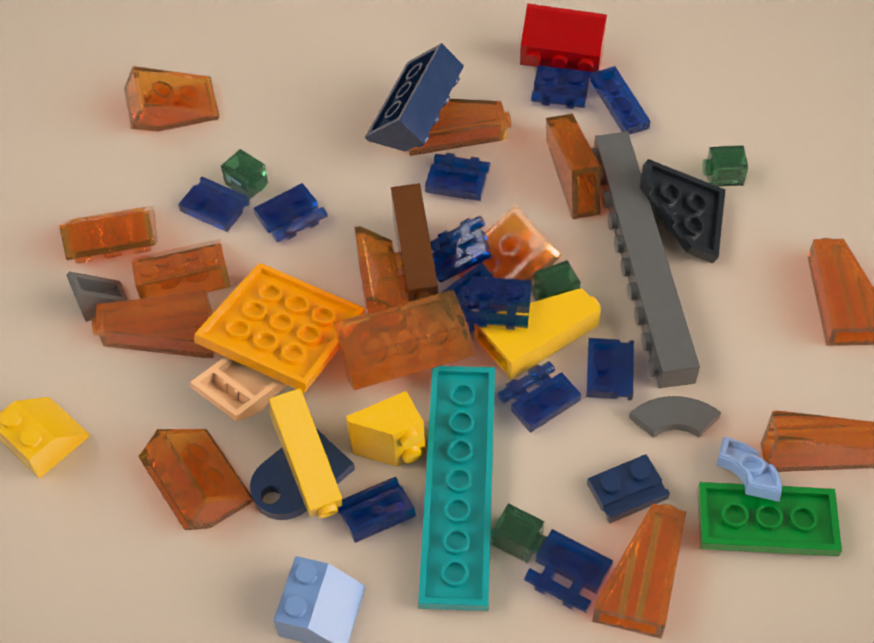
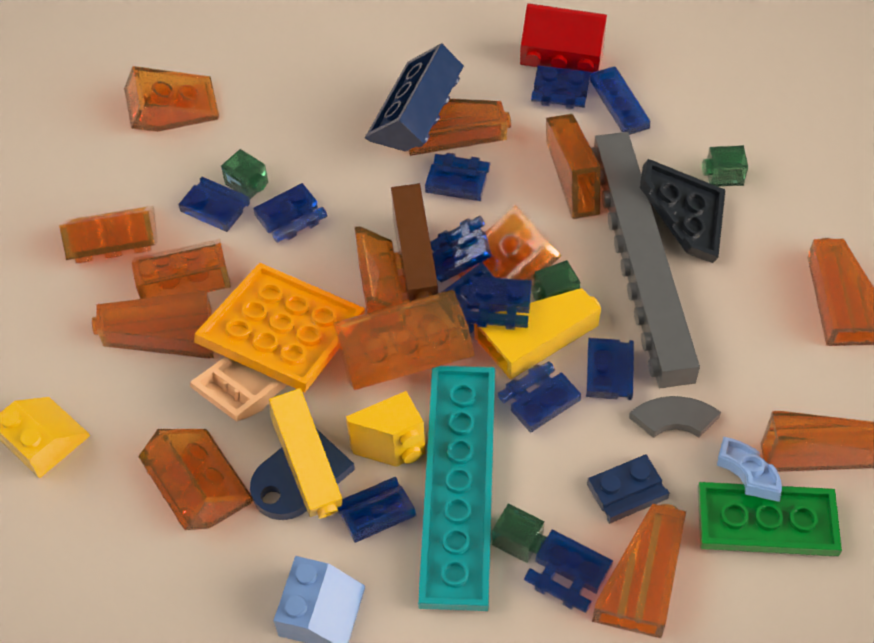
(94, 290): dark grey slope -> none

